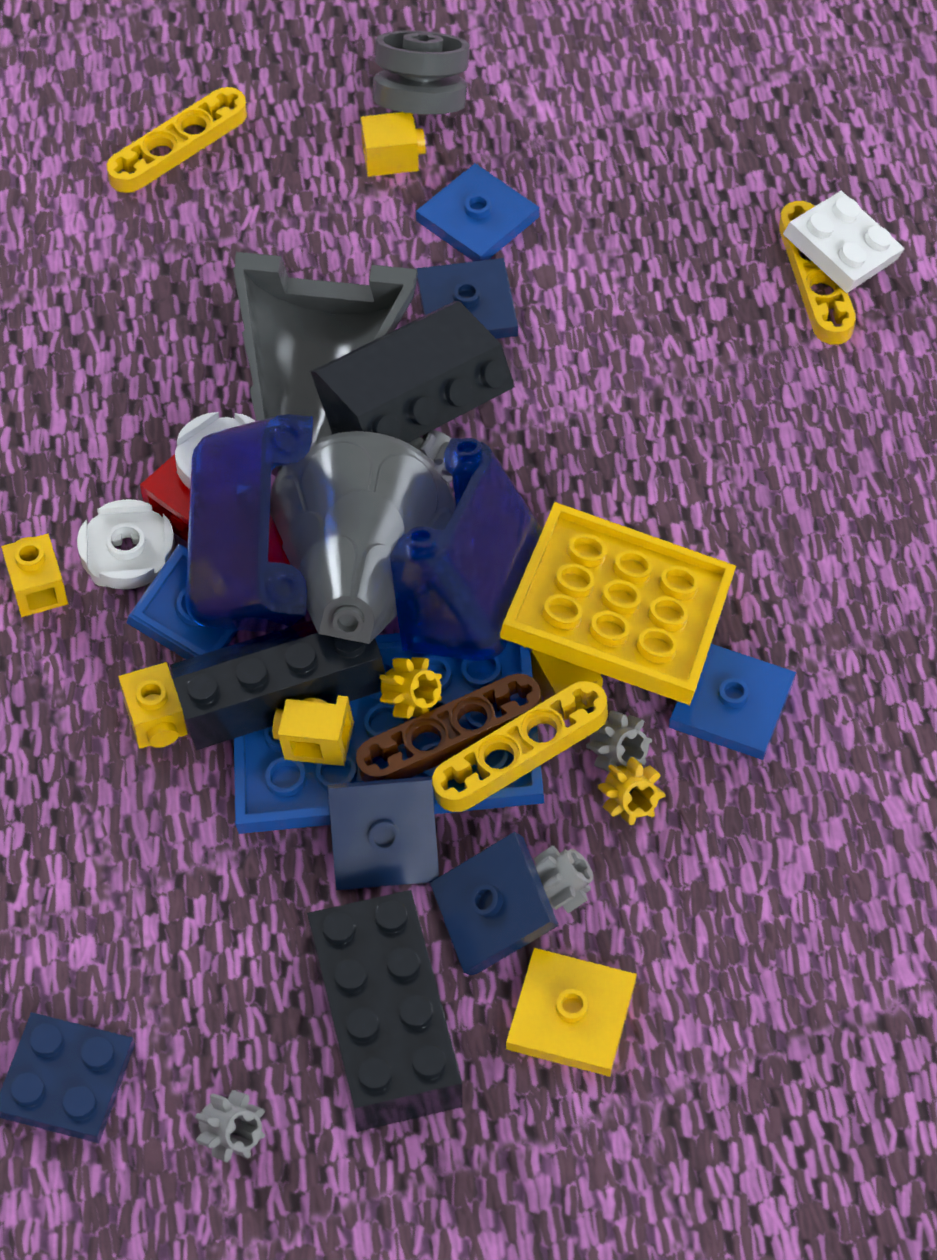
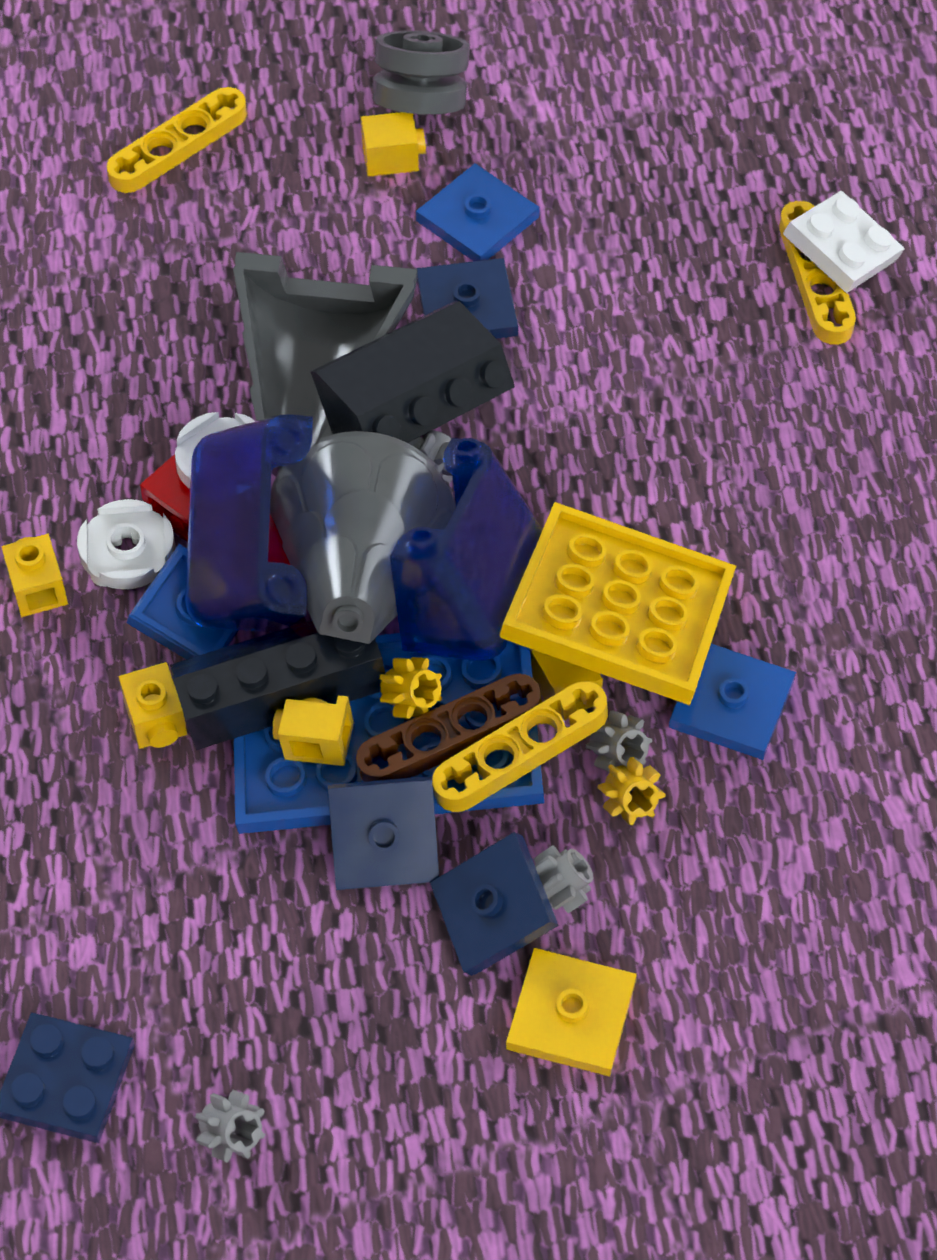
(385, 1011): black brick -> none

